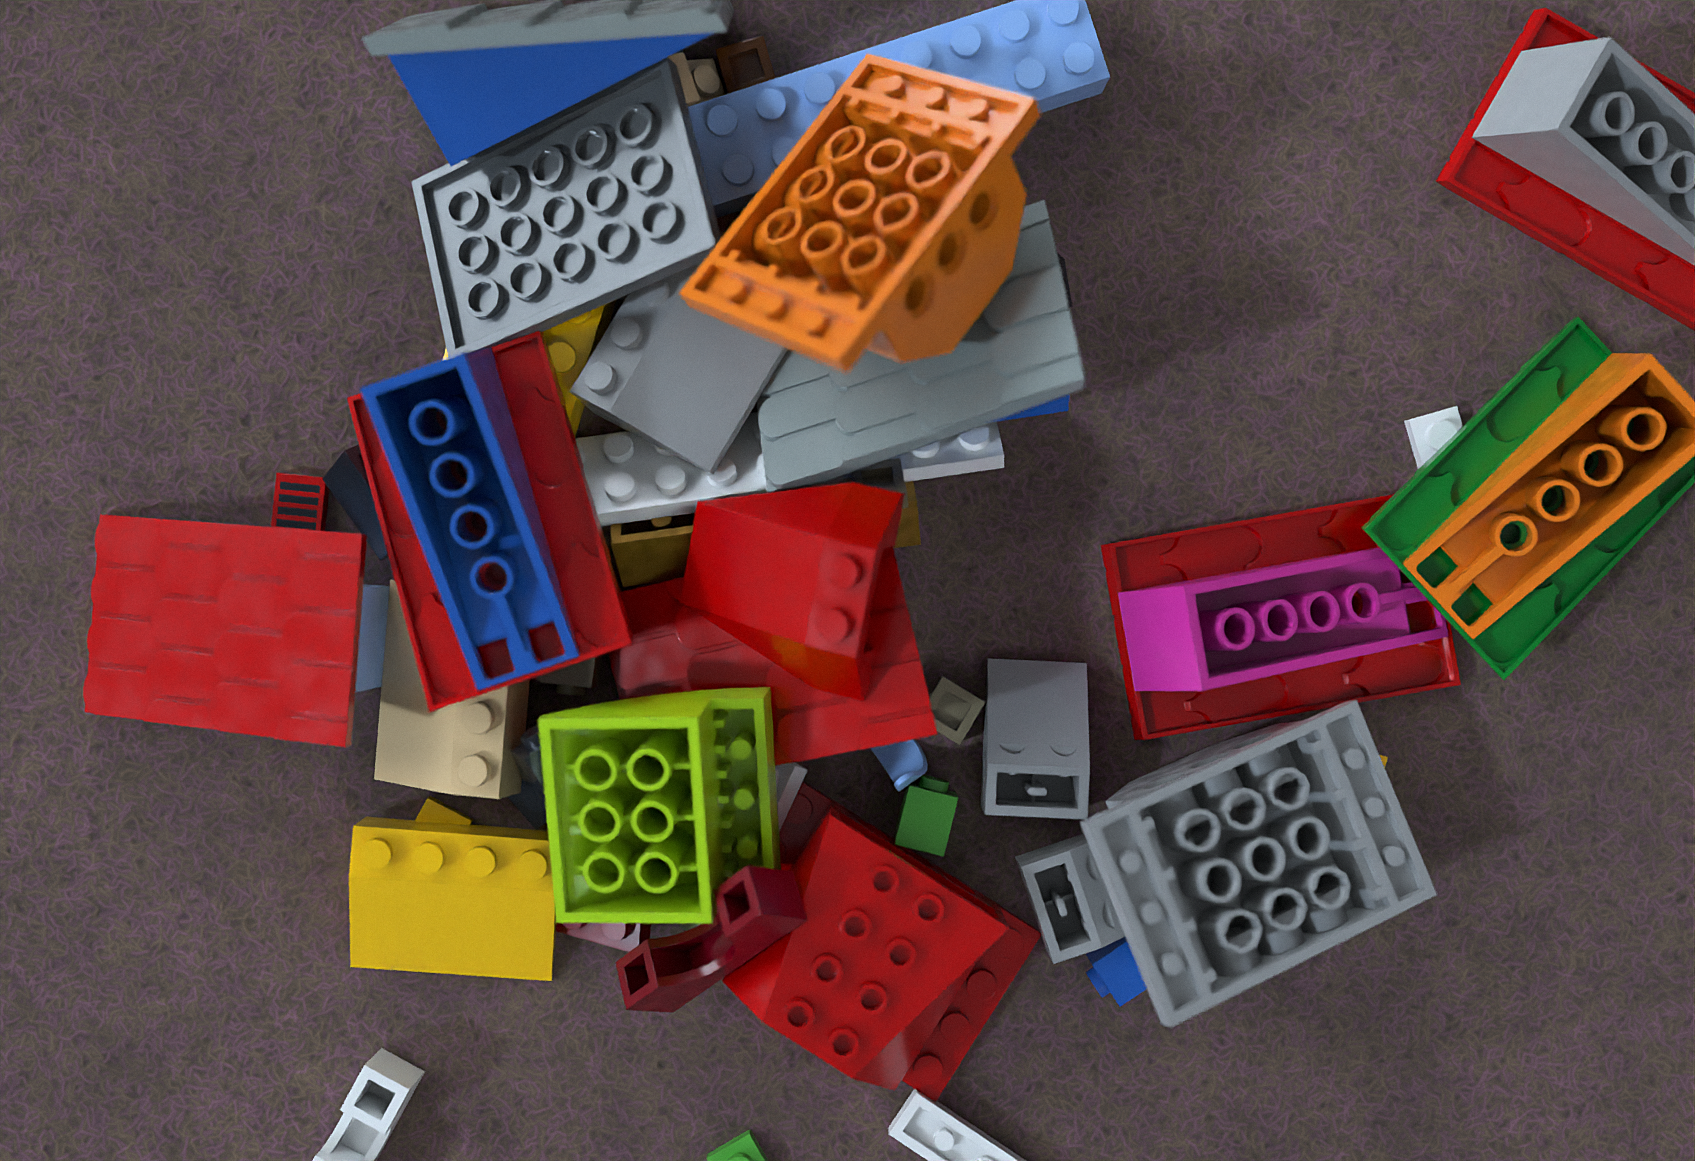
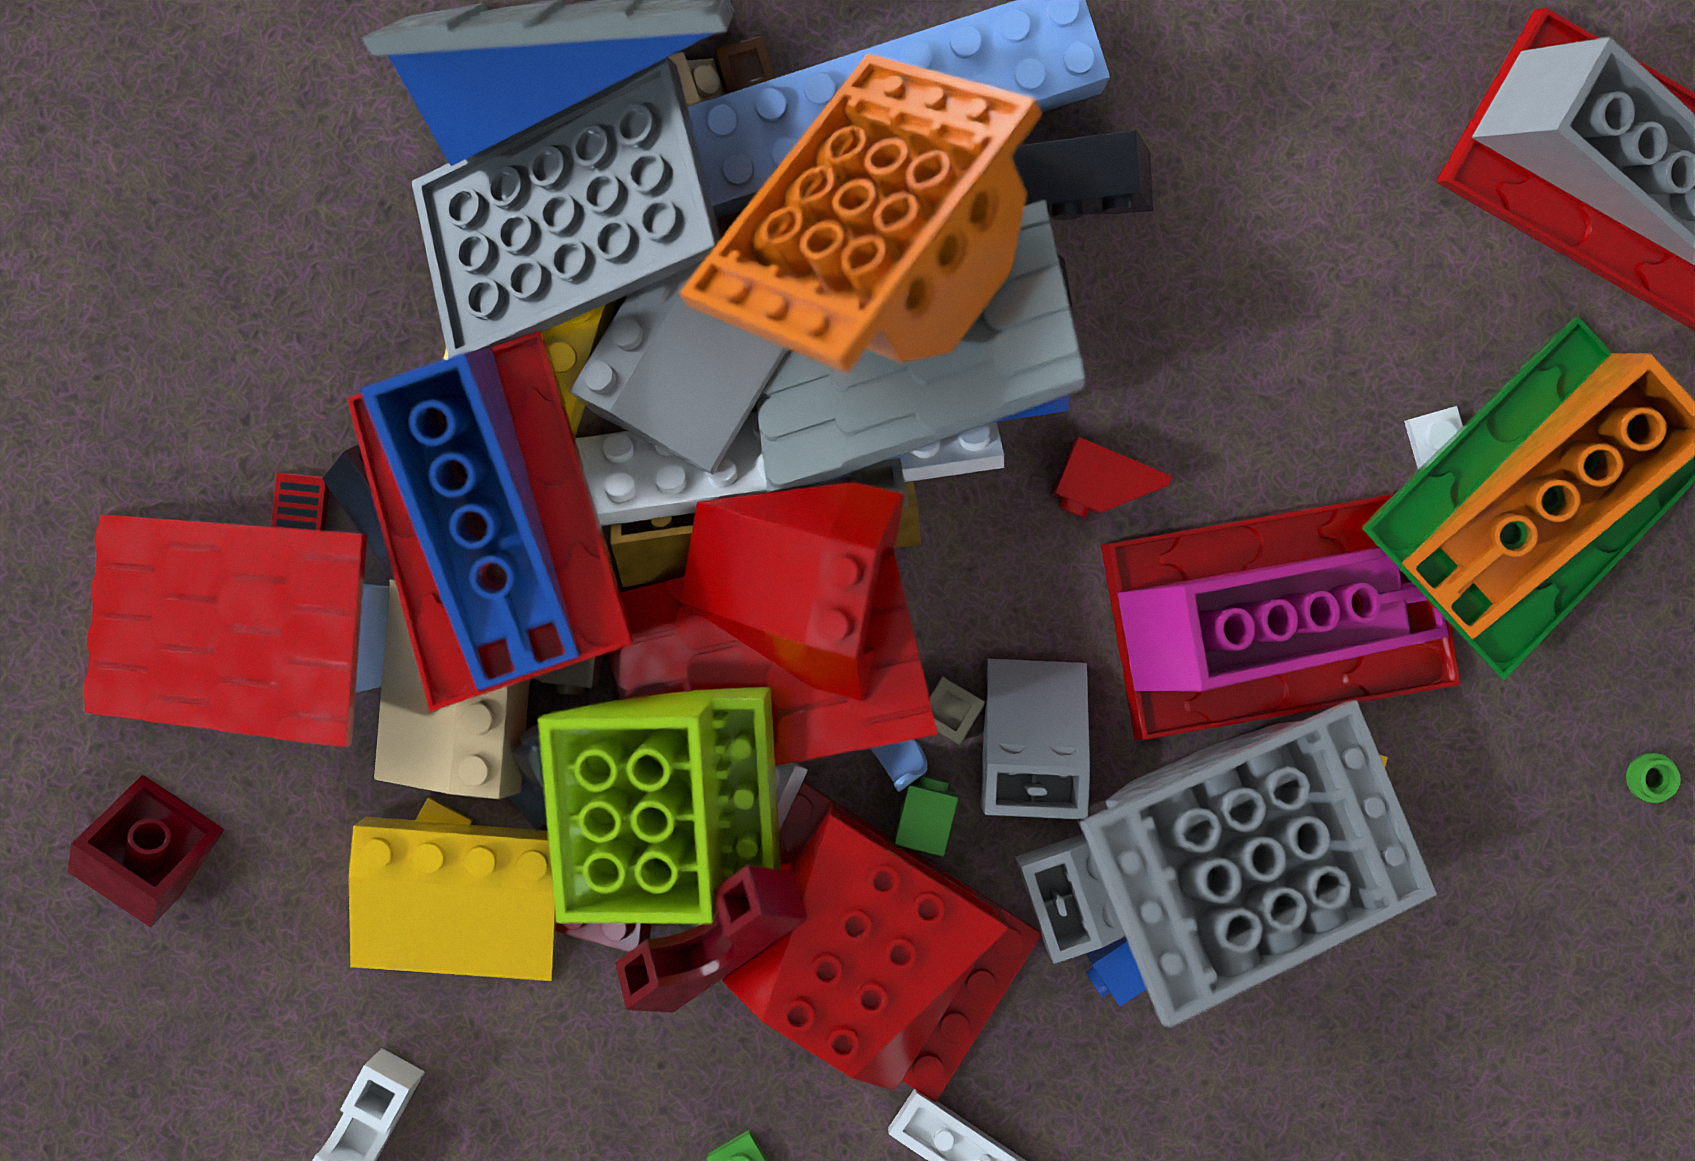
(143, 850): none -> dark red slope
(1087, 175): none -> black wedge
(1102, 479): none -> red slope
(1667, 782): none -> bright green plate

